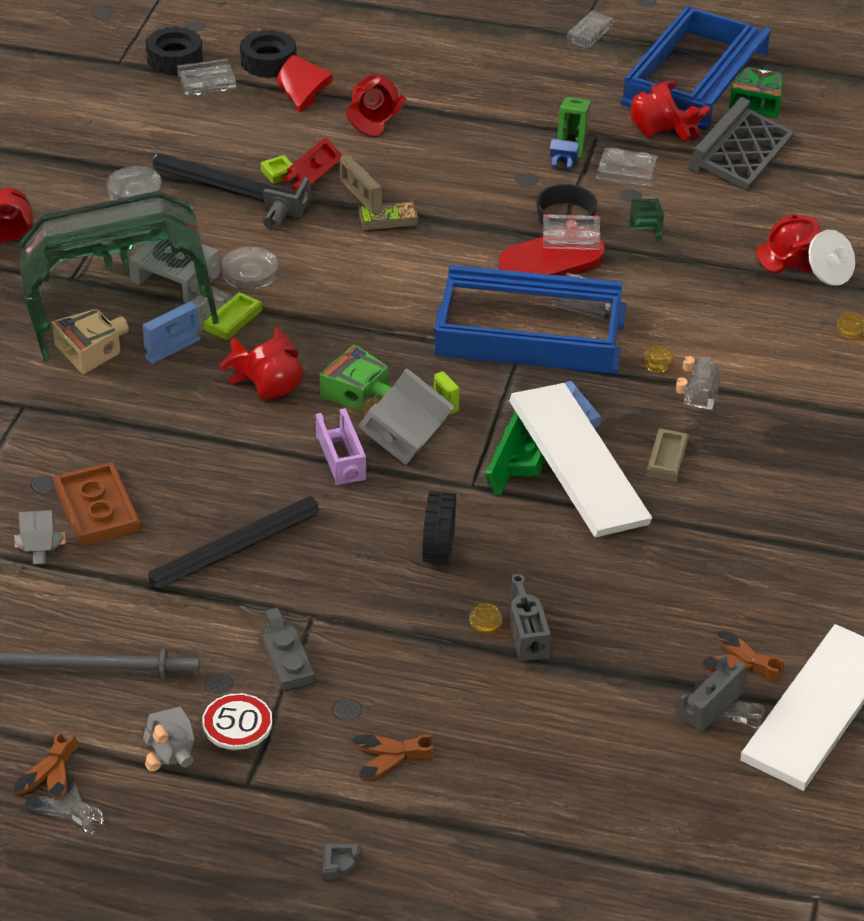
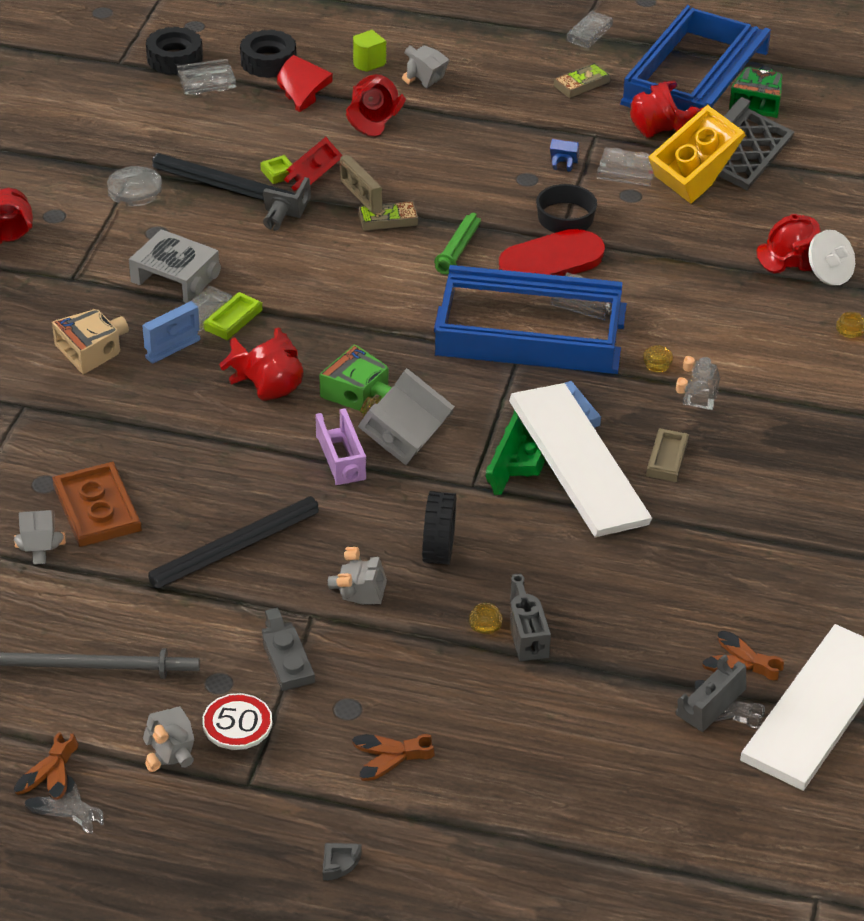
(104, 231): clear green windscreen -> none
(249, 267): clear tile -> none
(360, 580): none -> light grey piece
(369, 51): none -> lime piece
(425, 64): none -> light grey piece
(448, 389): lime tile -> none
(457, 243): none -> bright green axle
(571, 232): clear plate -> none
(574, 120): bright green torso -> none
(581, 80): none -> tile
(647, 215): clear green panel -> none
(696, 153): none -> yellow slope

